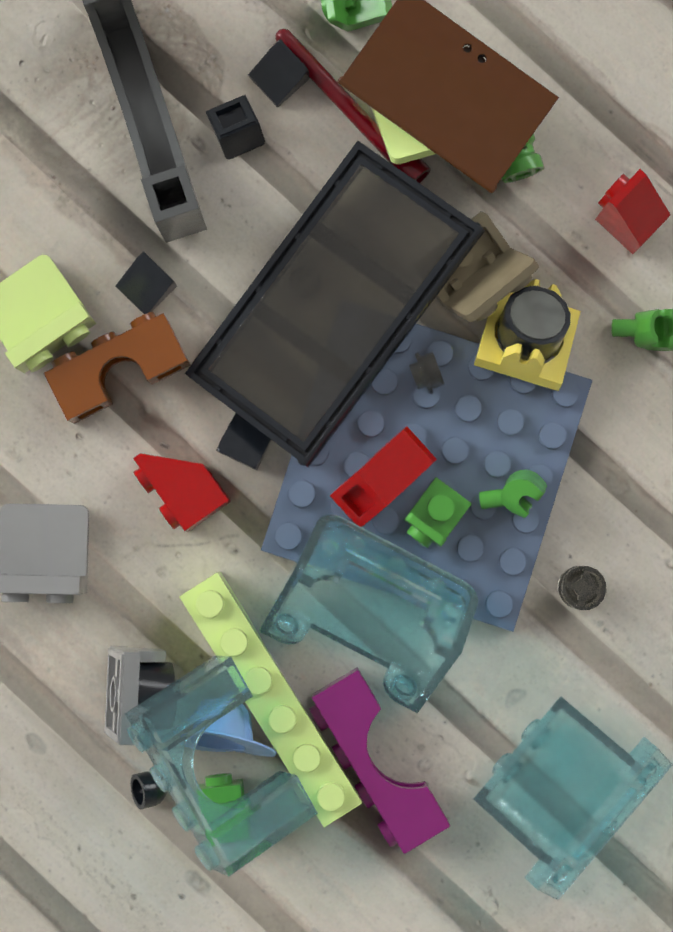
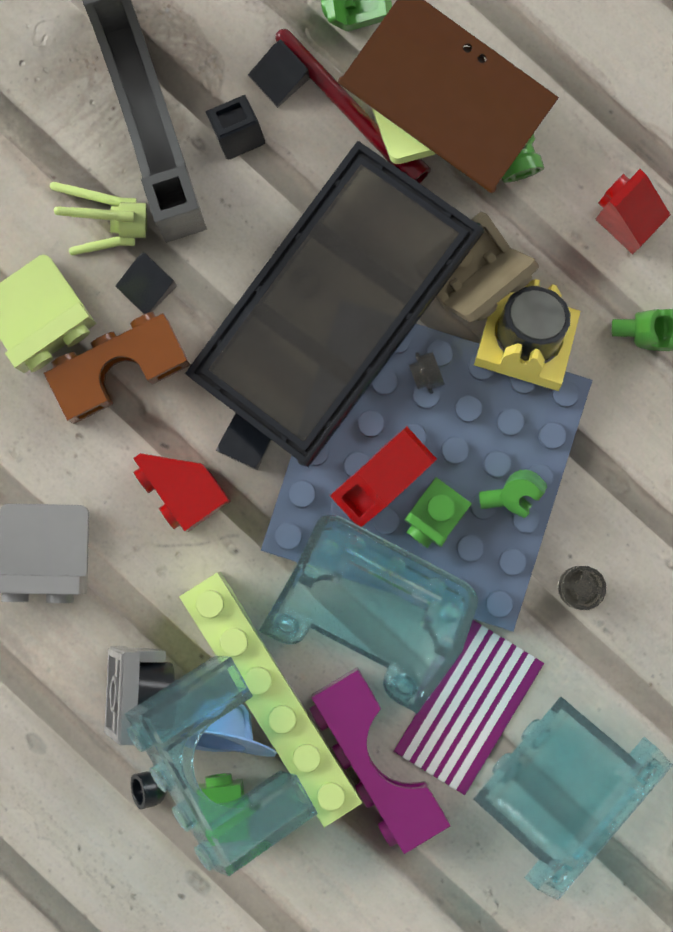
(125, 217): none -> yellowish green plant
(469, 709): none -> sticker

